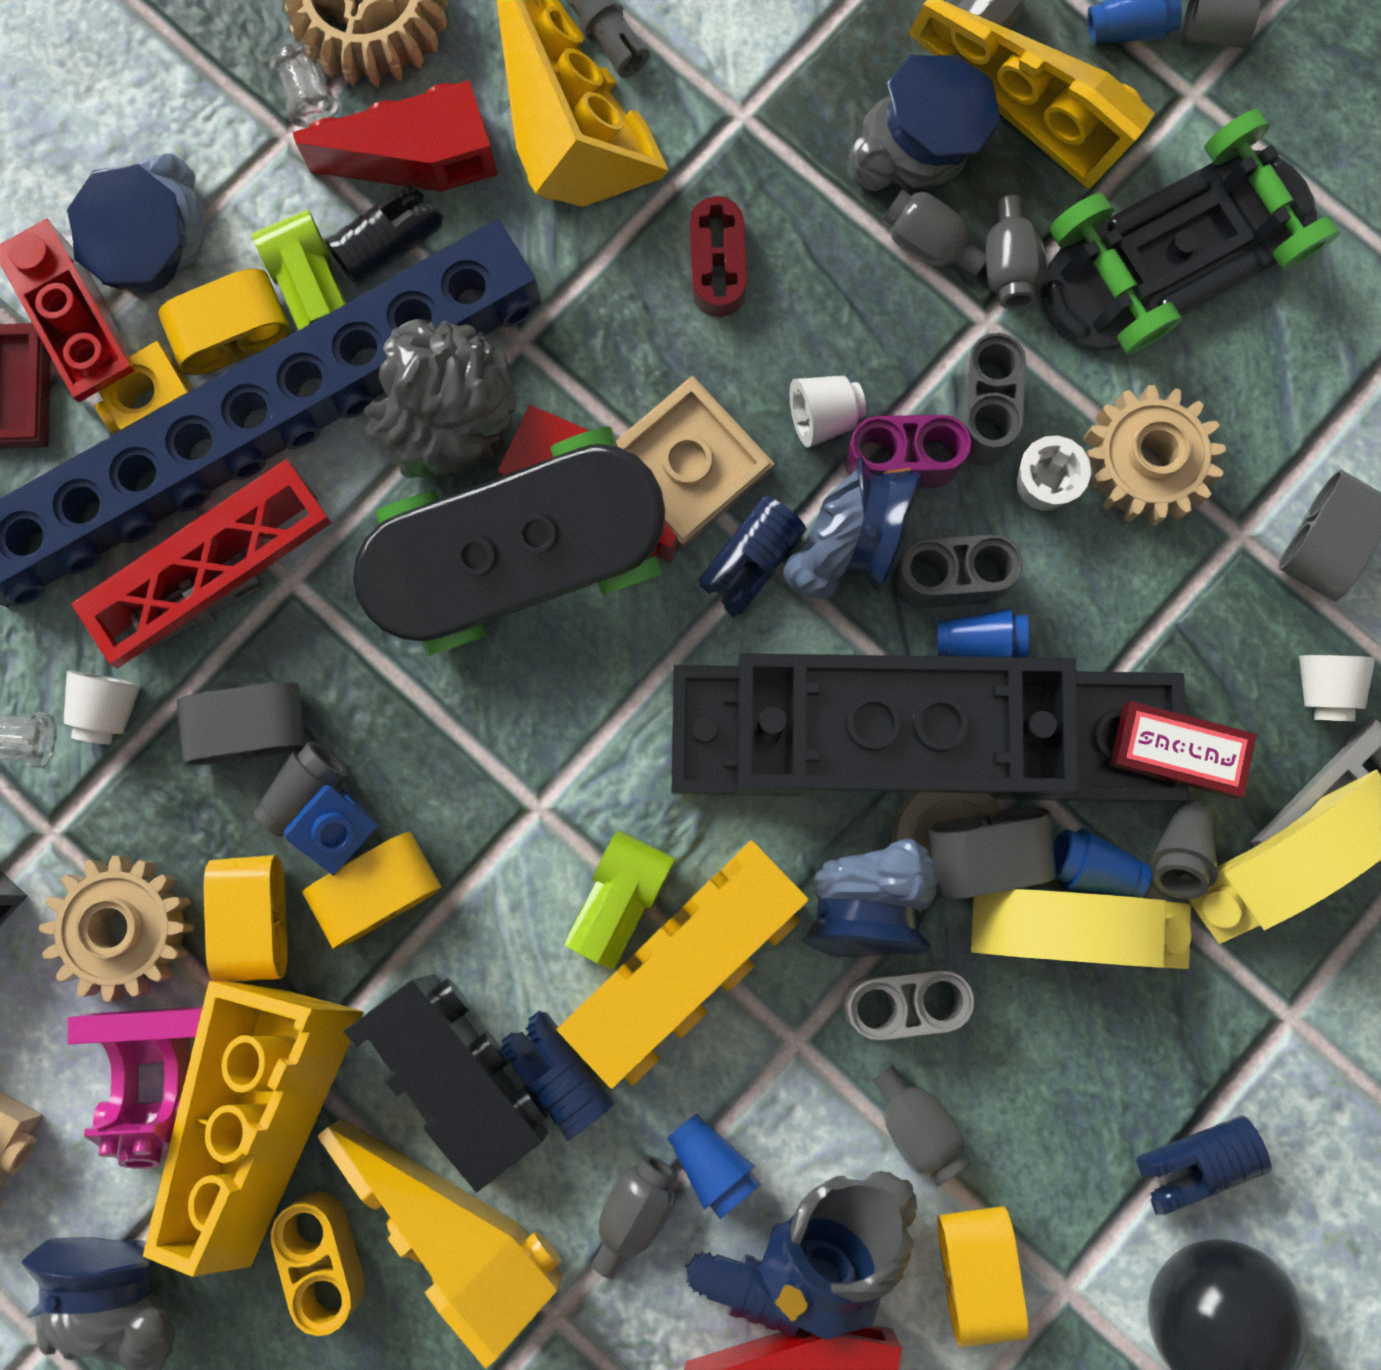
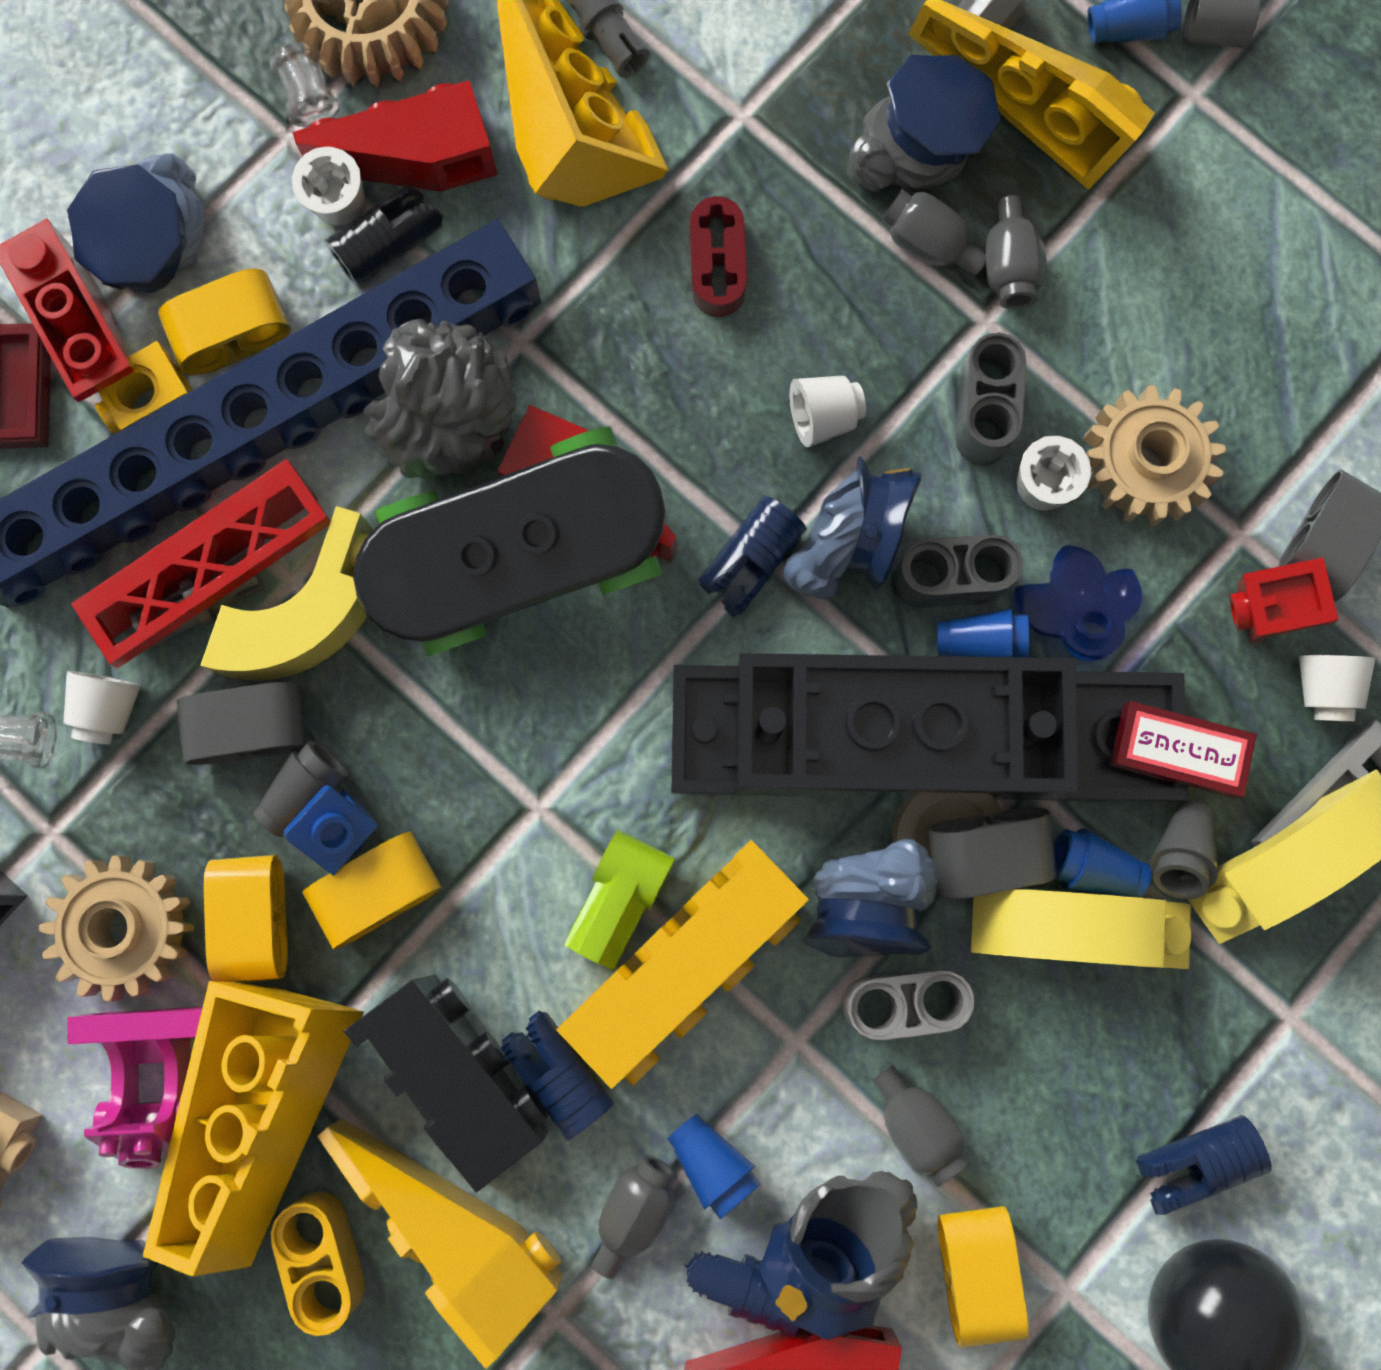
(299, 264): lime piece -> none
(303, 629): none -> light yellow arch
(329, 185): none -> white hat
(696, 457): tan tile -> none
(904, 440): magenta beam -> none
(1079, 594): none -> clear blue plate
(1142, 269): black piece -> none
(1283, 600): none -> red bracket

